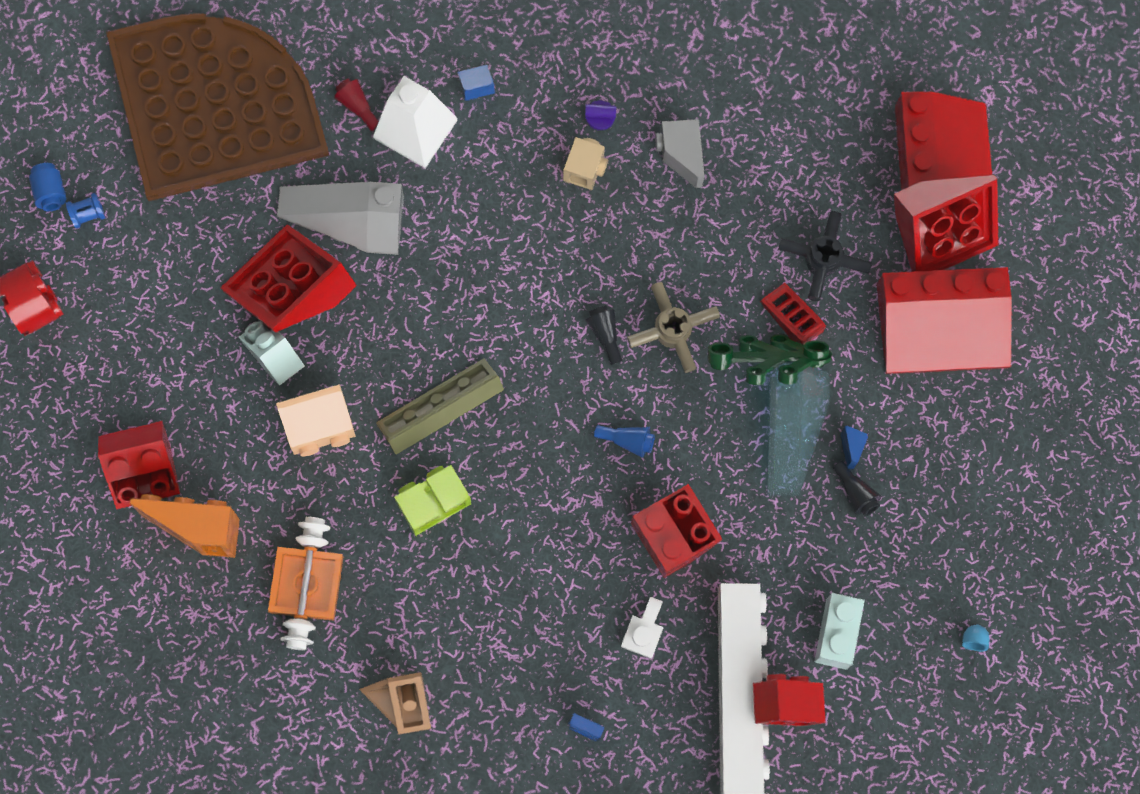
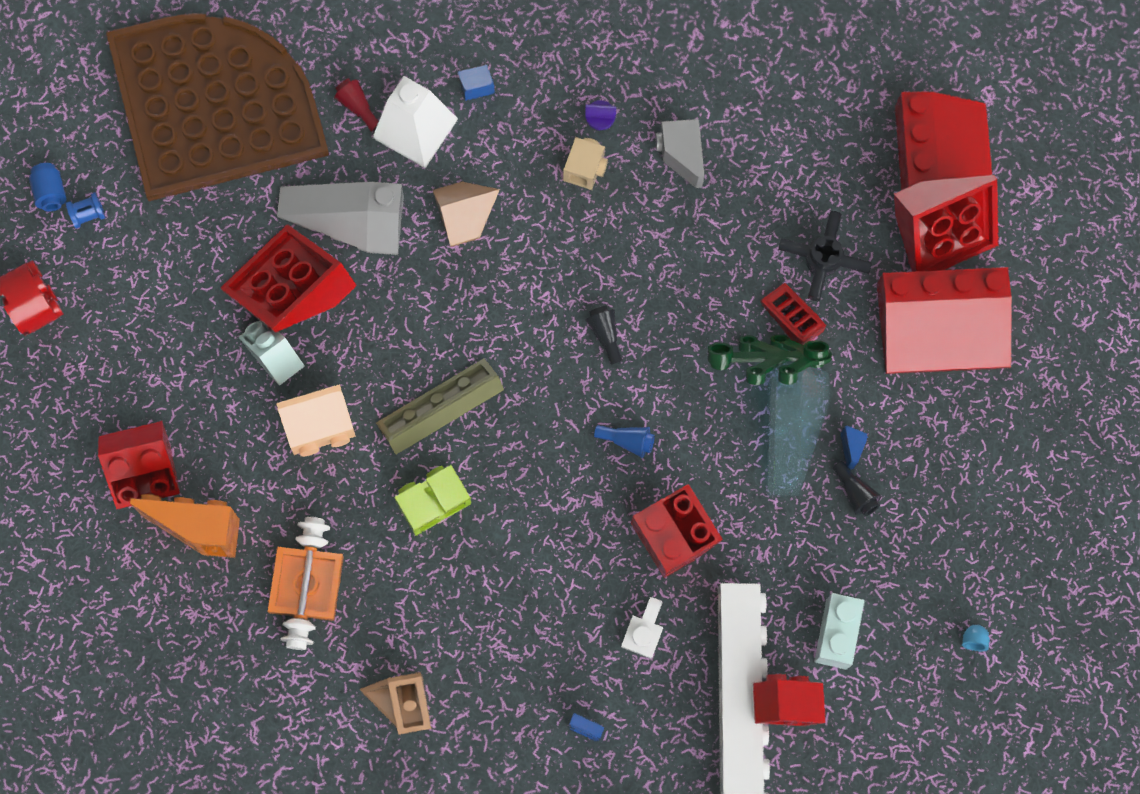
(464, 210): none -> slope
(667, 336): dark tan bar -> none

